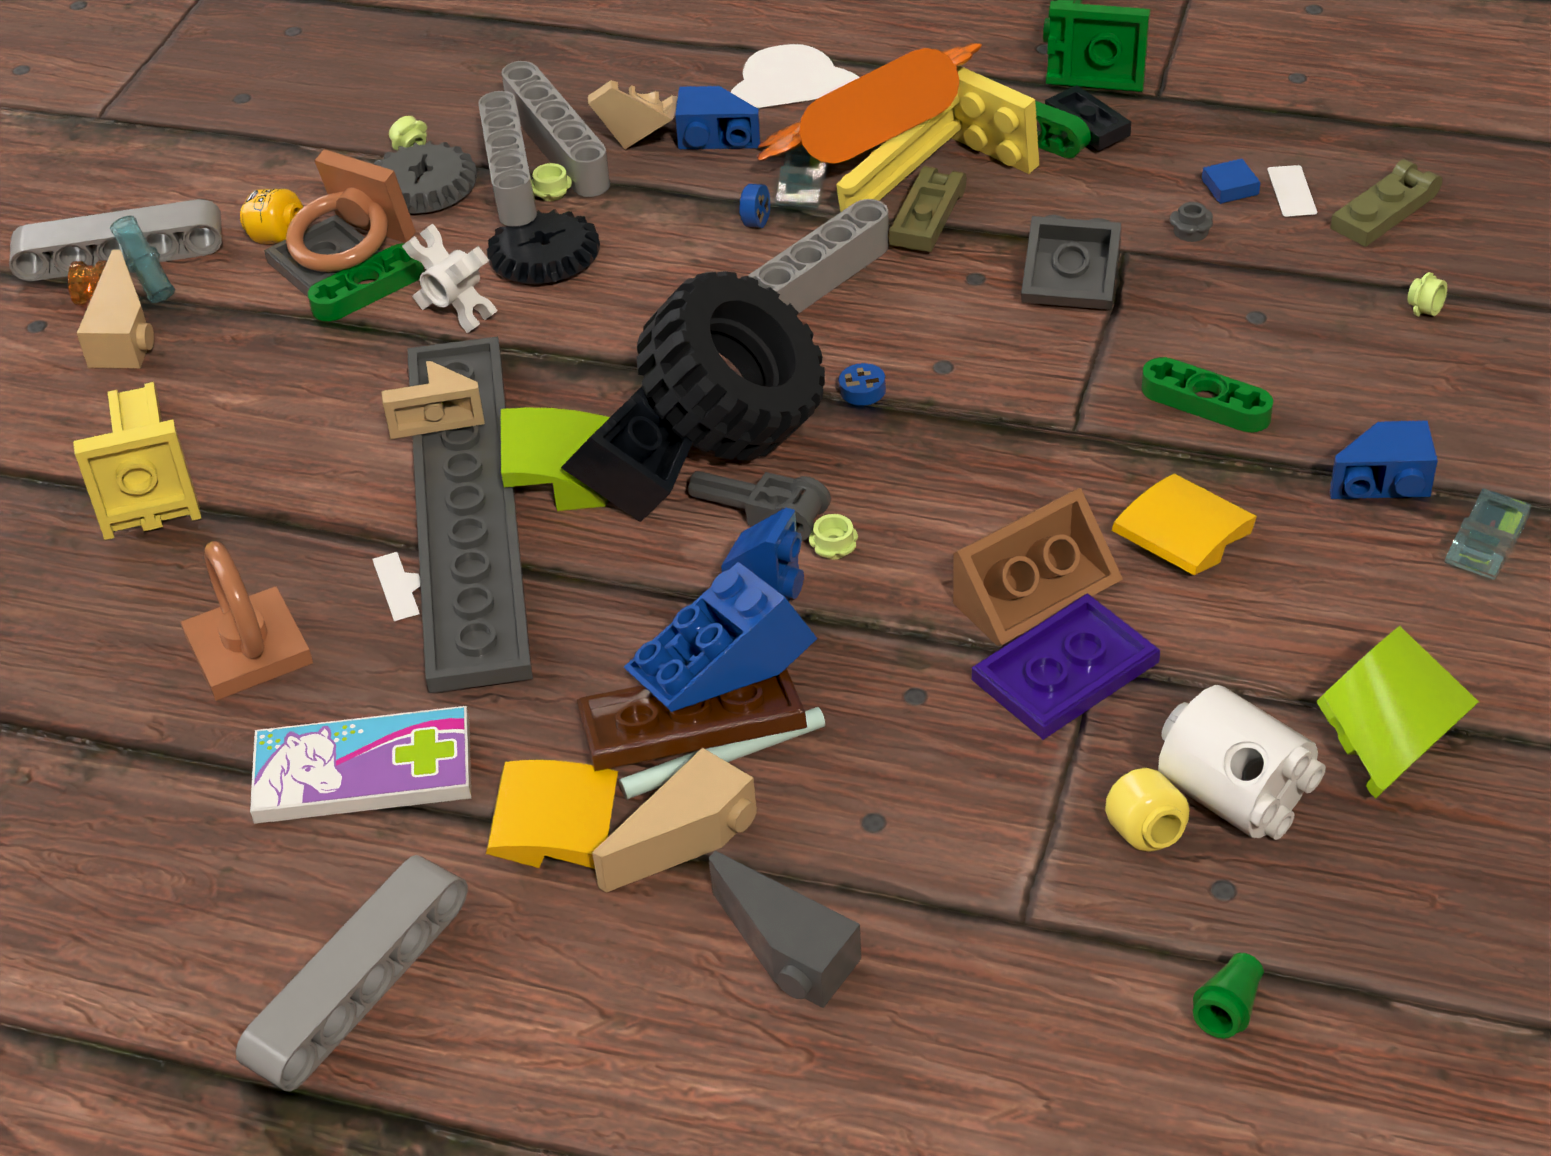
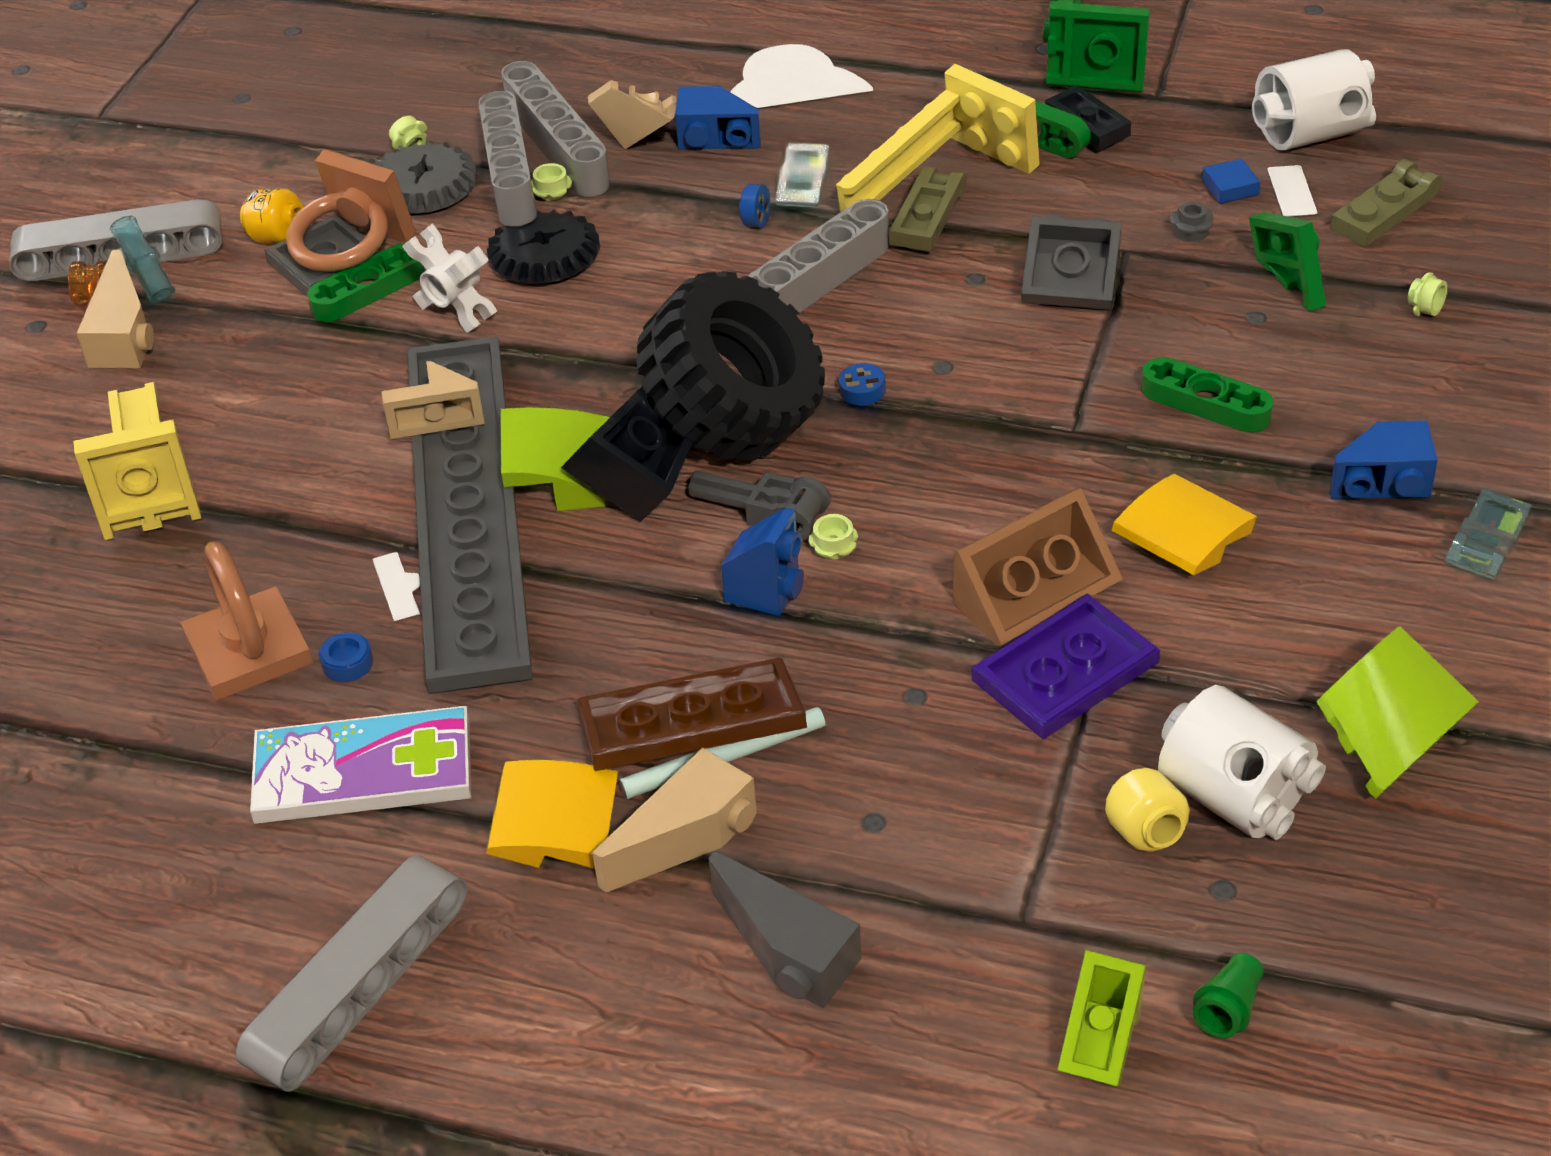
(346, 657): none -> blue tile
(722, 642): blue slope -> none
(875, 106): orange plant -> none
(1103, 1018): none -> lime slope
(1290, 252): none -> green wing
(1314, 99): none -> white cylinder

